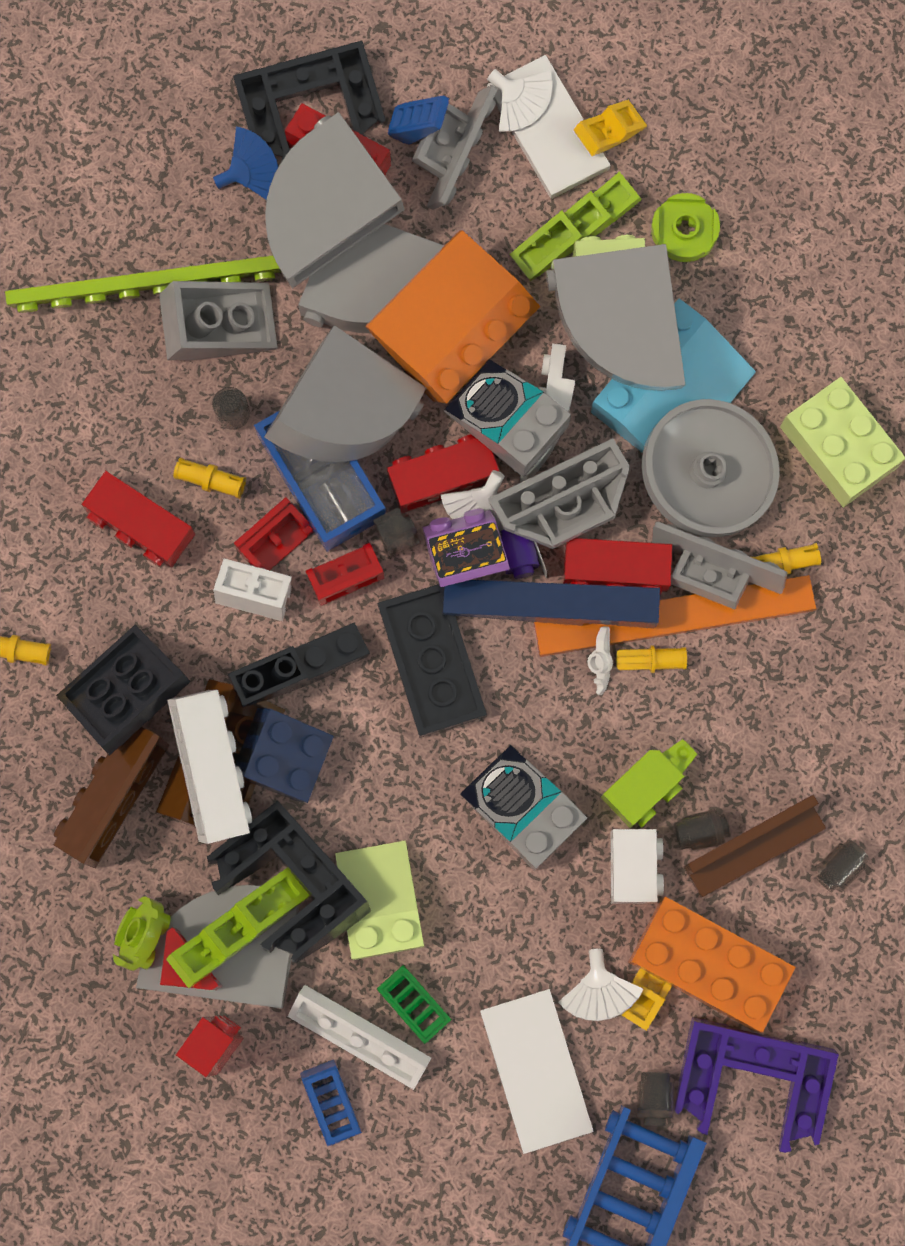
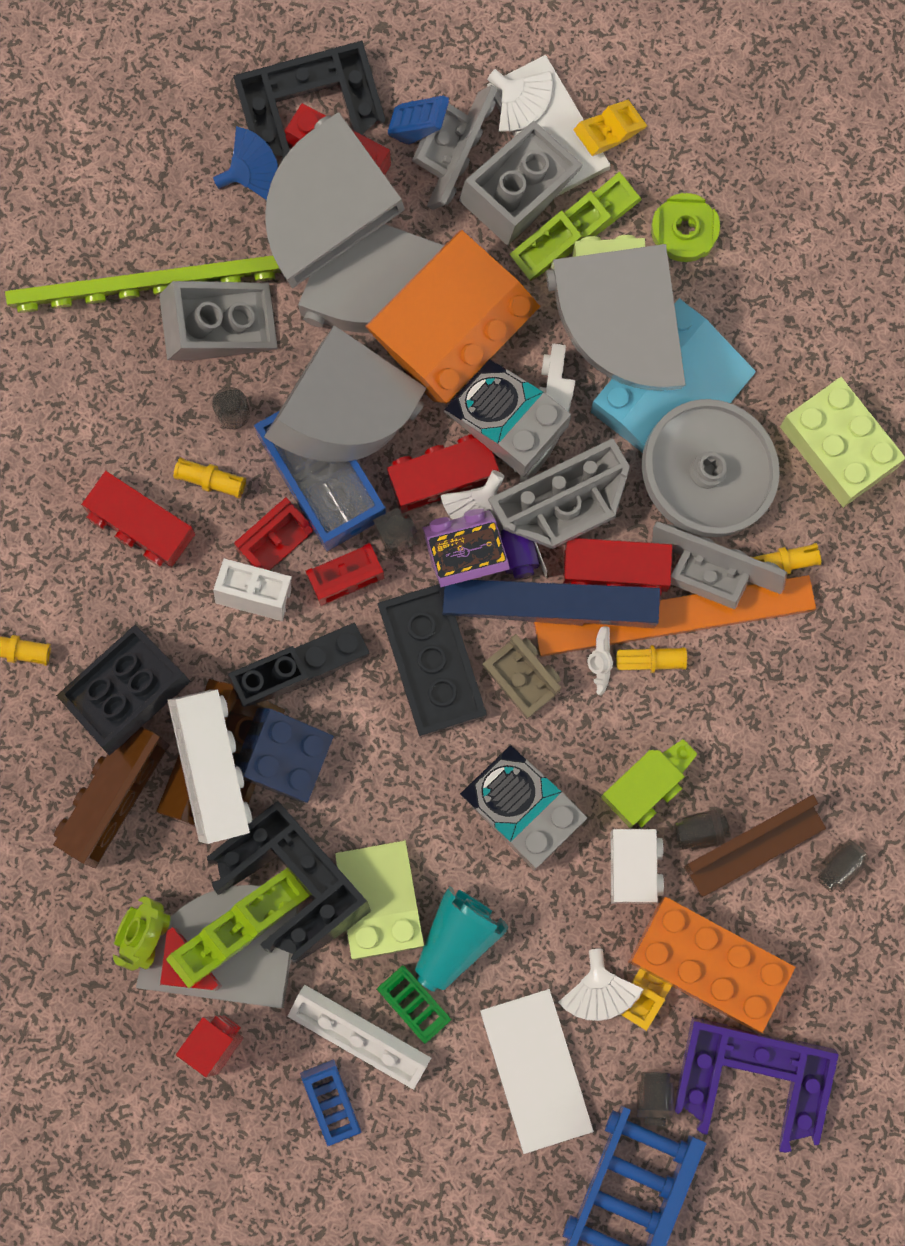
(456, 939): none -> teal cone
(519, 182): none -> light grey slope
(523, 676): none -> dark tan bracket

